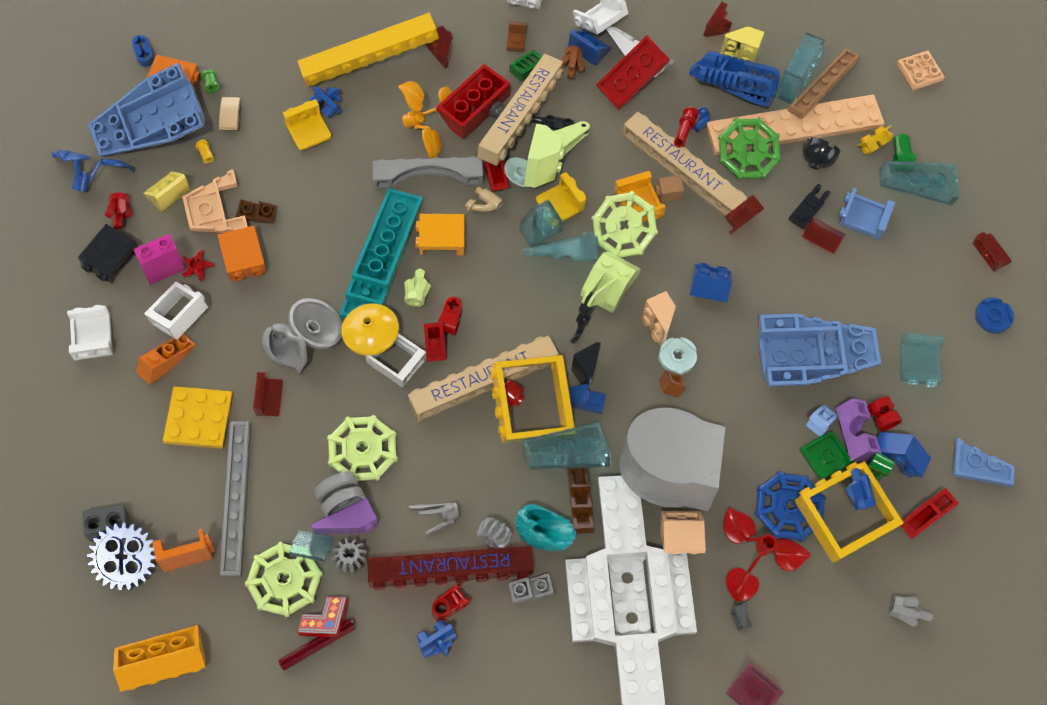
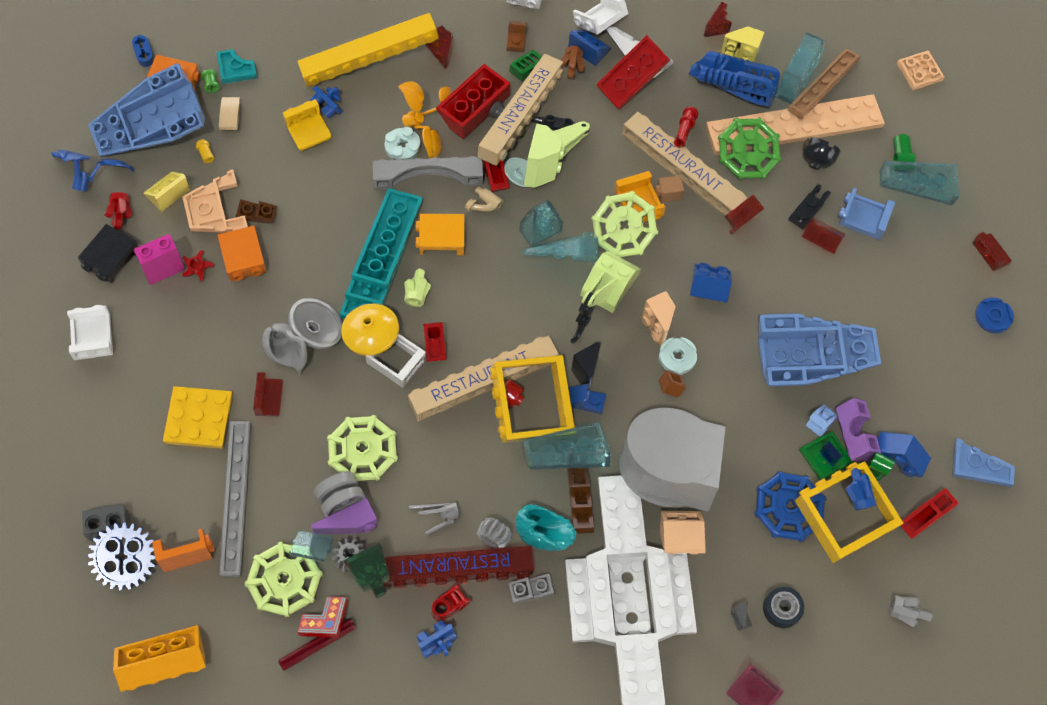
(163, 358): orange slope -> none
(185, 317): white window -> none
(234, 68): none -> teal tile
(369, 570): none -> clear green torso
(398, 136): none -> light aqua plate
(451, 317): red piece -> none
(565, 197): yellow bracket -> none
(704, 118): blue arm -> none
(788, 554): red plant -> none
(791, 599): none -> wheel
(831, 454): none -> clear blue tile
(869, 142): yellow hinge -> none
(888, 419): red wheel -> none
(920, 359): clear light blue panel -> none

